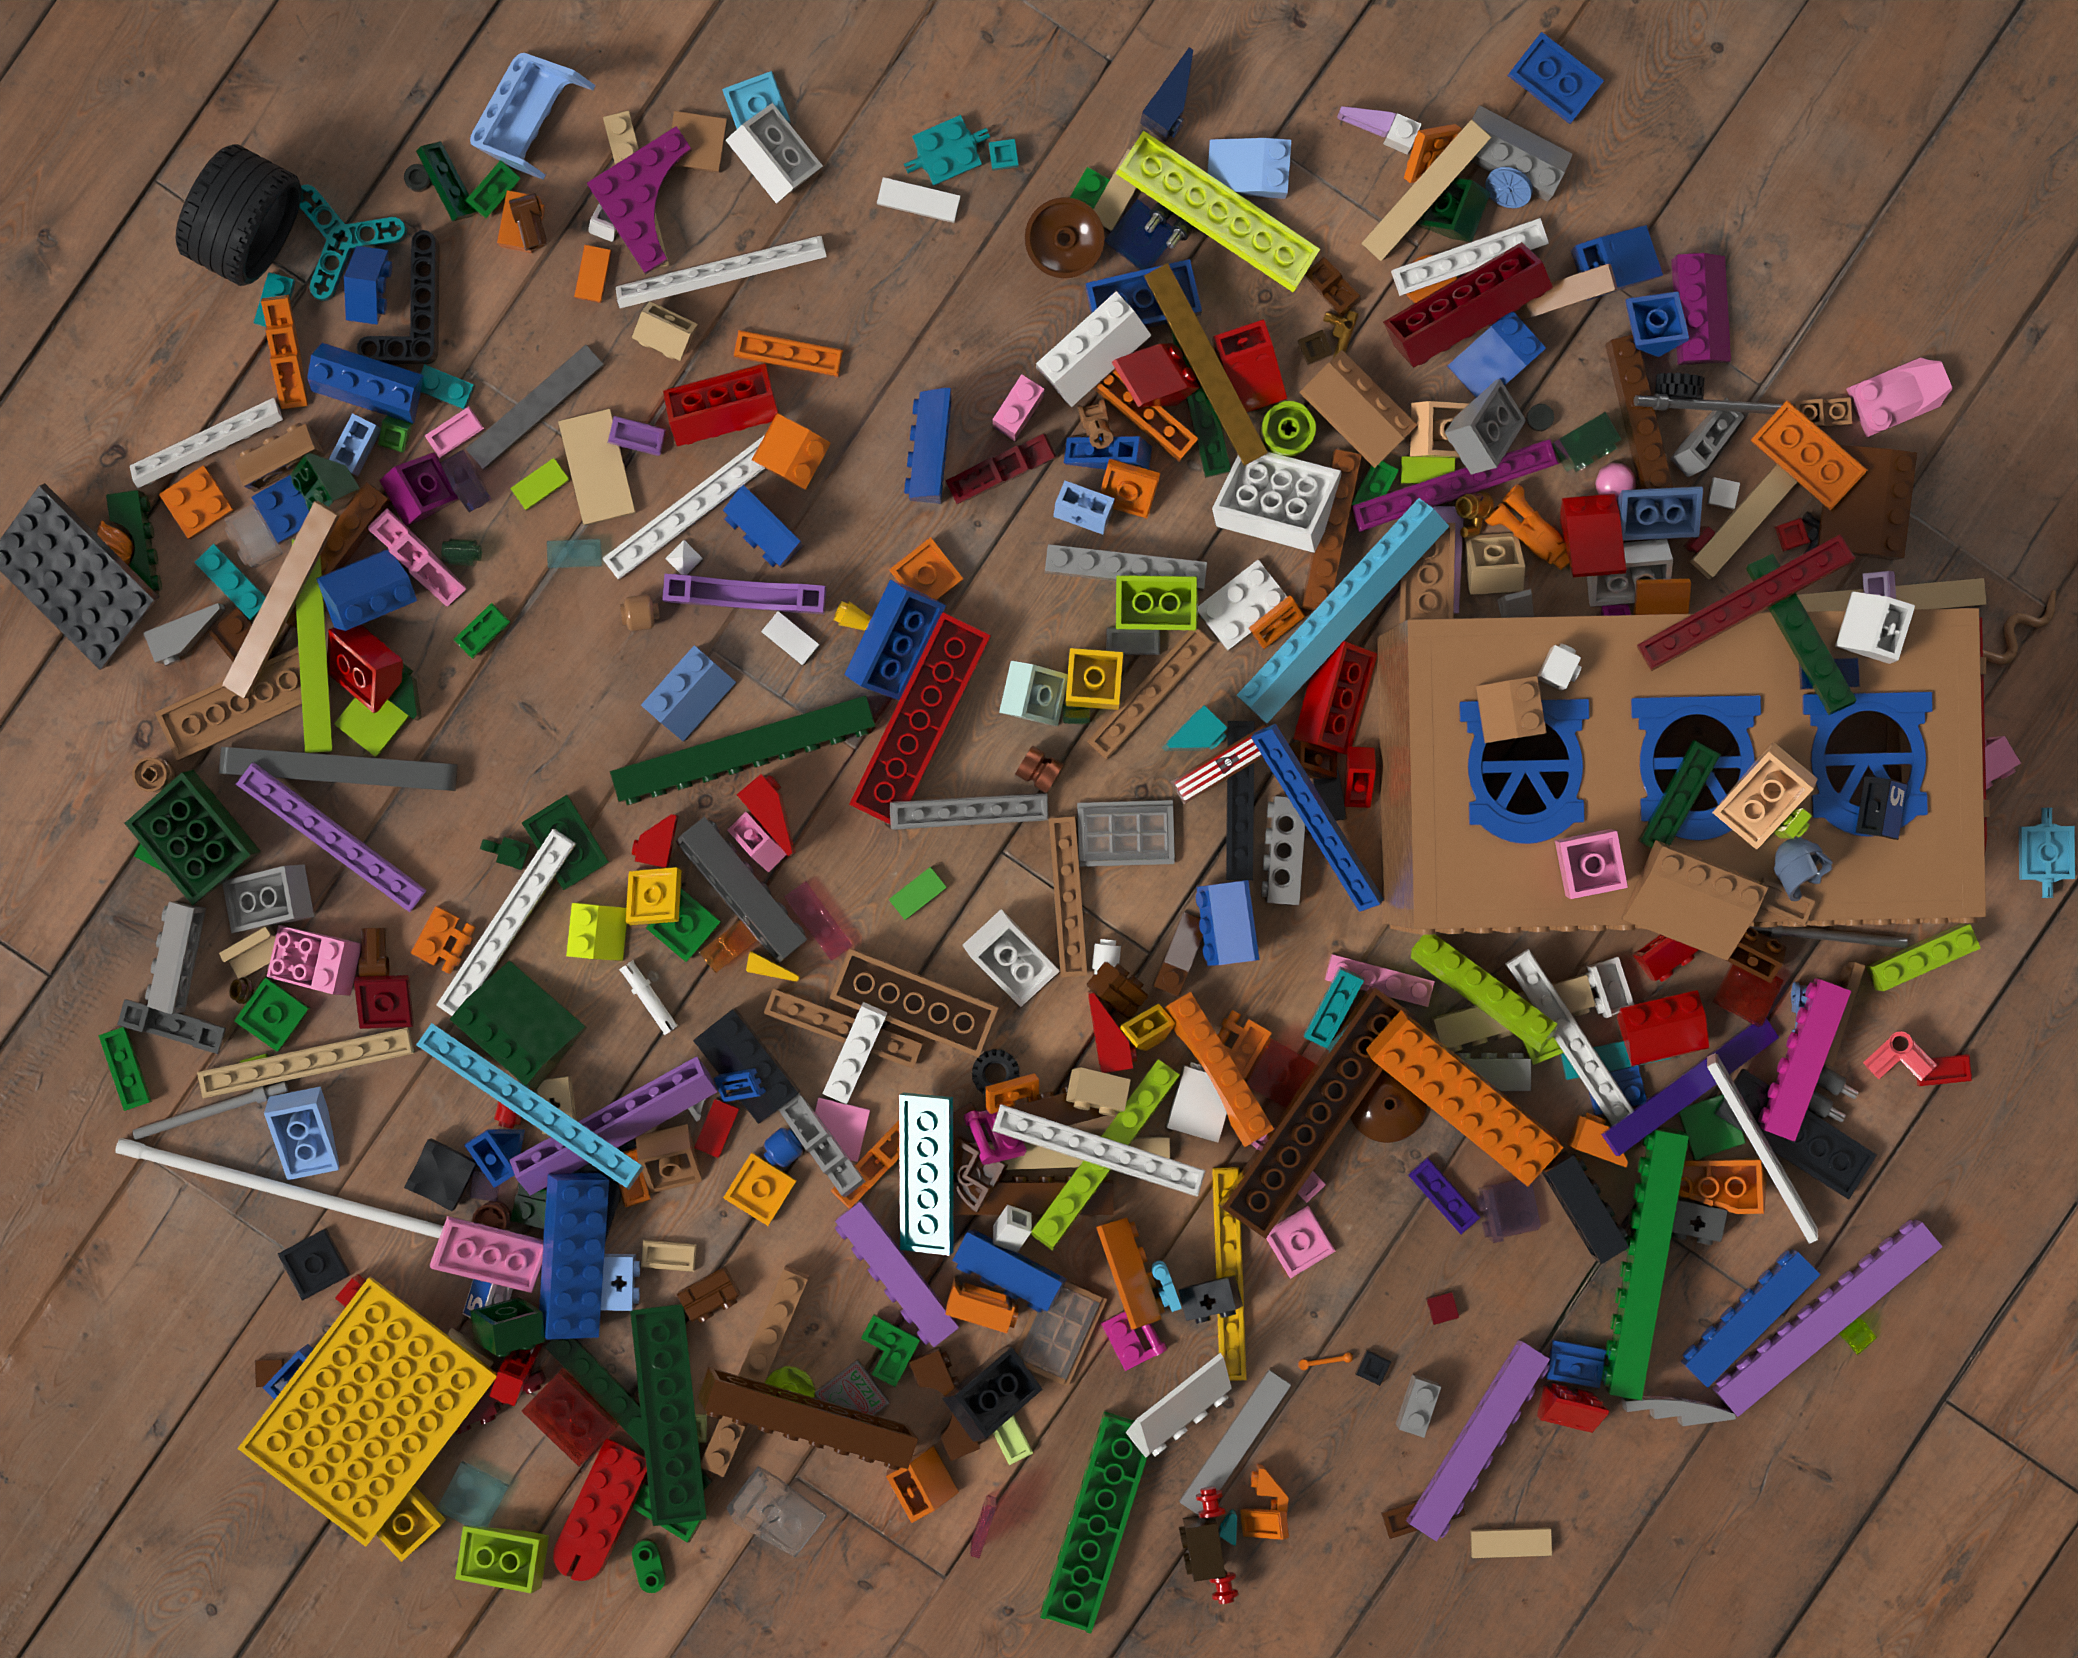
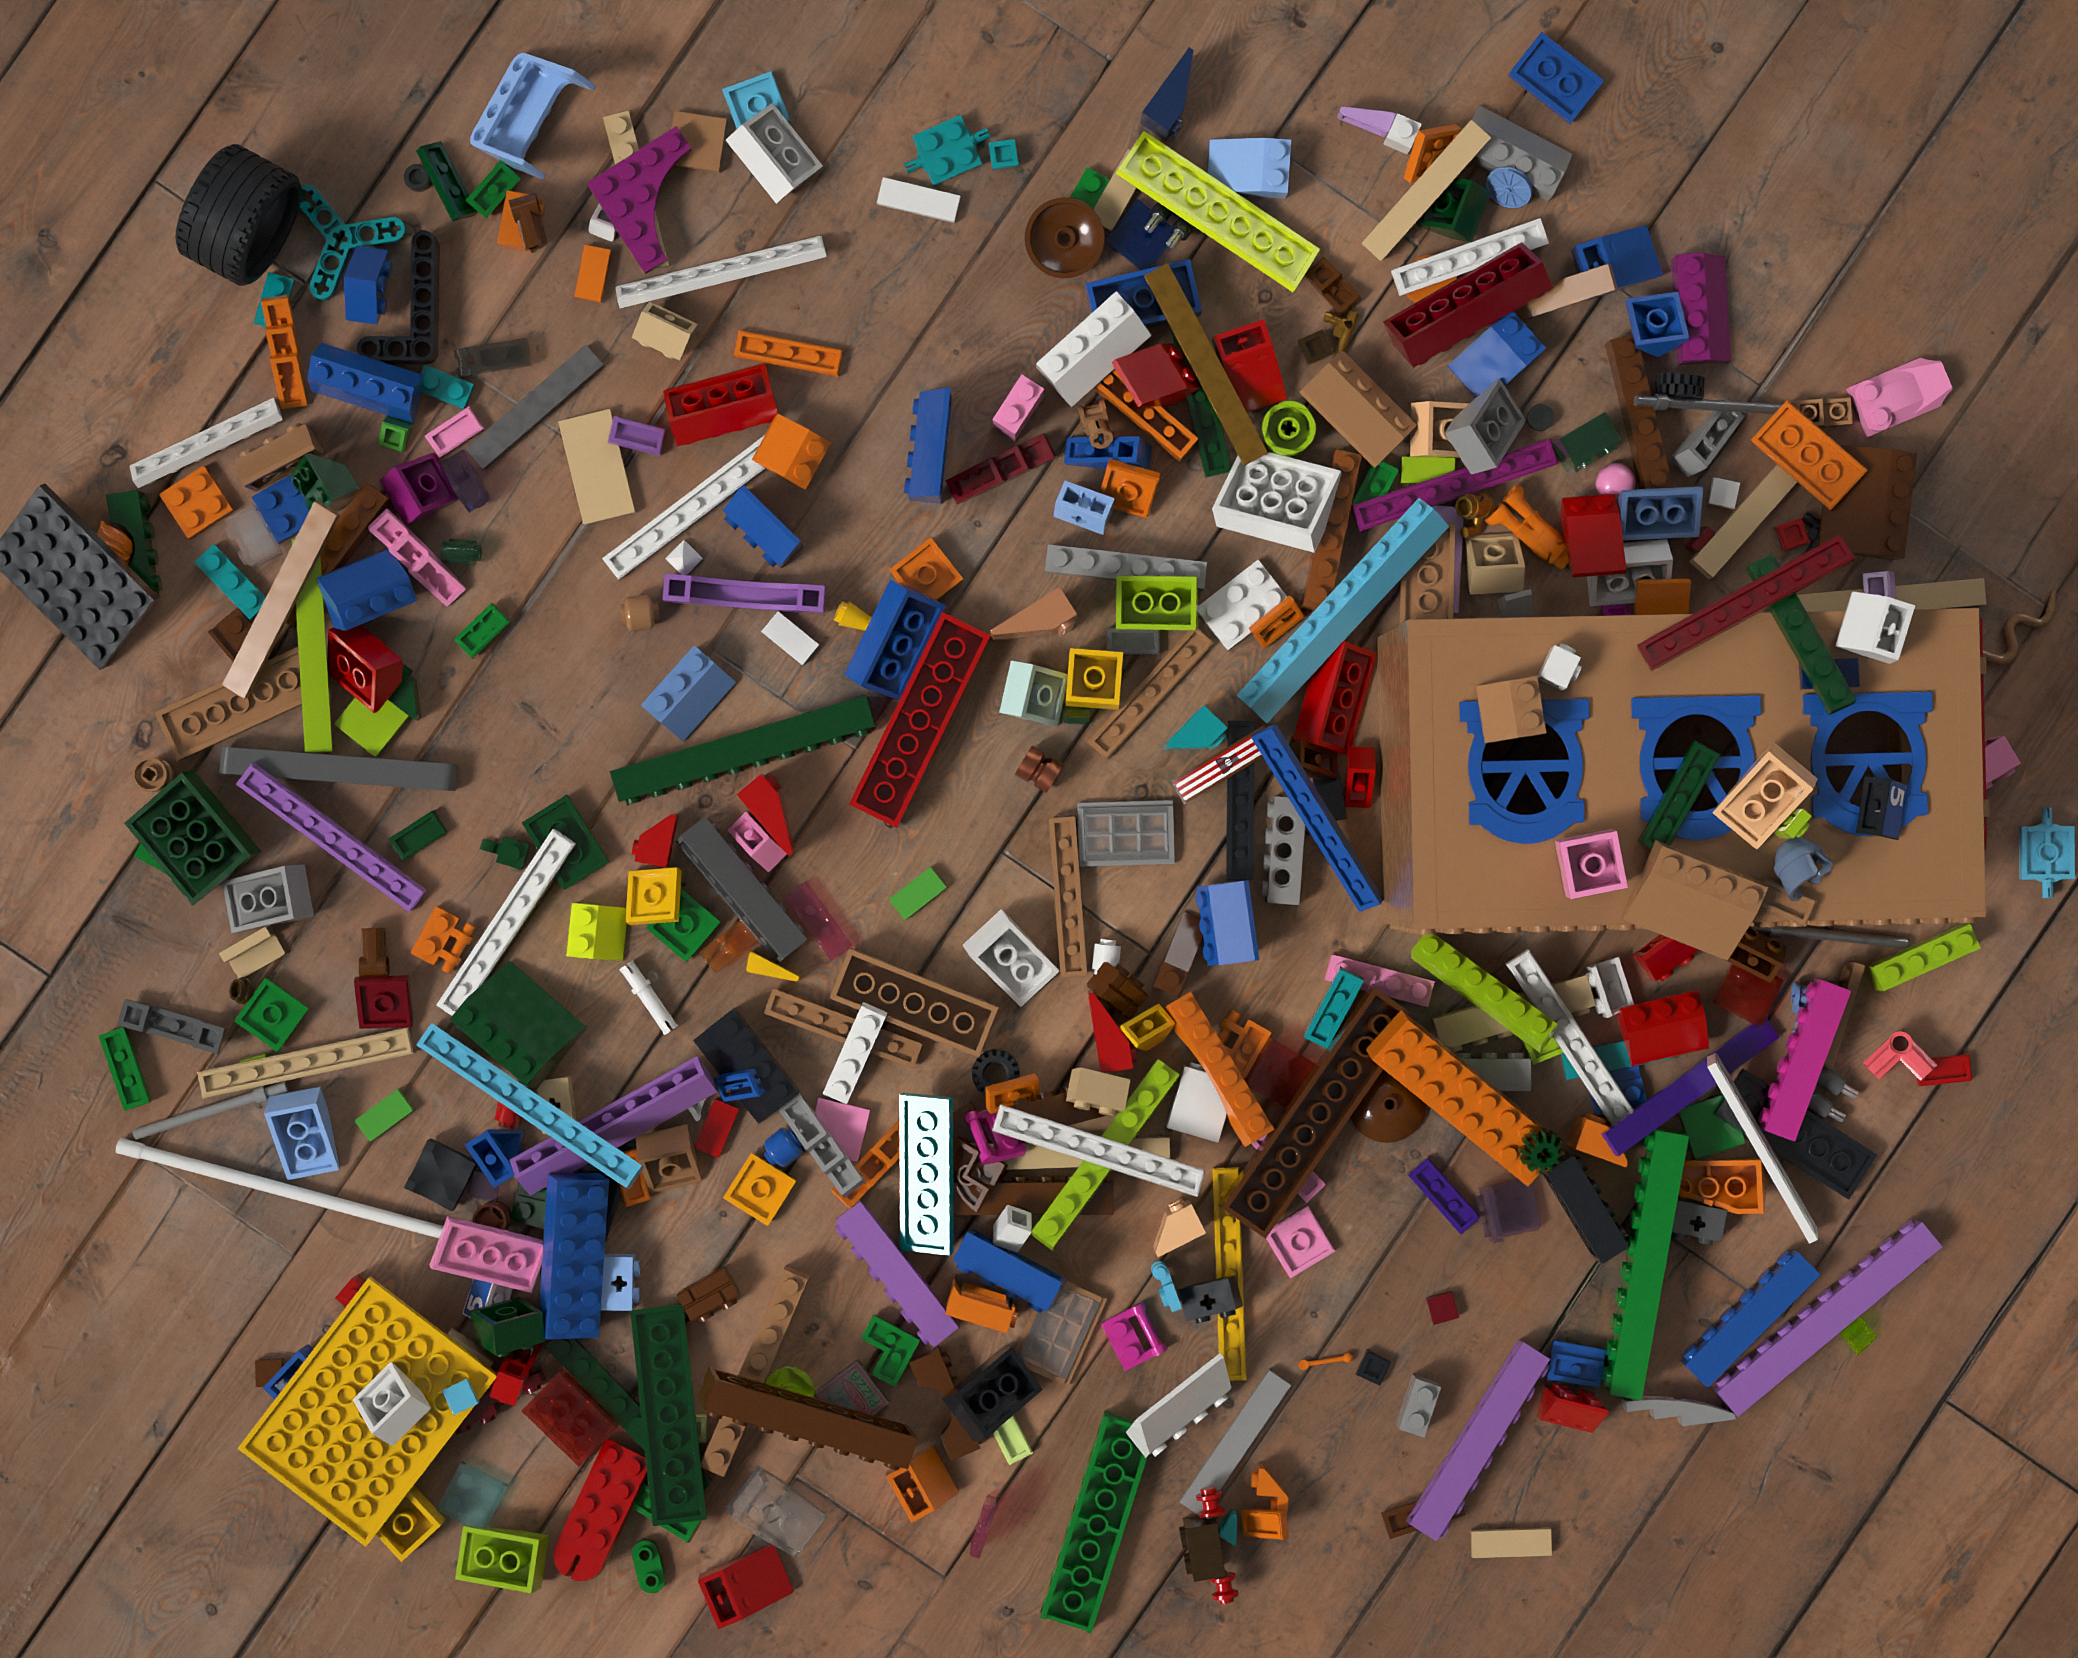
(176, 957): light grey slope -> none
(179, 636): light grey slope -> none
(314, 960): bright pink slope -> none
(314, 1264): black tile -> none
(355, 444): light blue brick -> none
(384, 1115): none -> bright green tile
(391, 1404): none -> white slope
(418, 835): none -> dark green tile
(460, 1396): none -> medium azure tile
(493, 357): none -> clear smoke plate
(540, 484): lime tile -> none
(574, 553): clear light blue plate -> none
(669, 1255): tan tile -> none
(745, 1585): none -> red slope
(968, 811): light grey tile -> none
(1042, 618): none -> nougat slope
(1129, 1272): orange slope -> none
(1177, 1227): none -> light nougat slope
(1535, 1145): none -> dark green gear

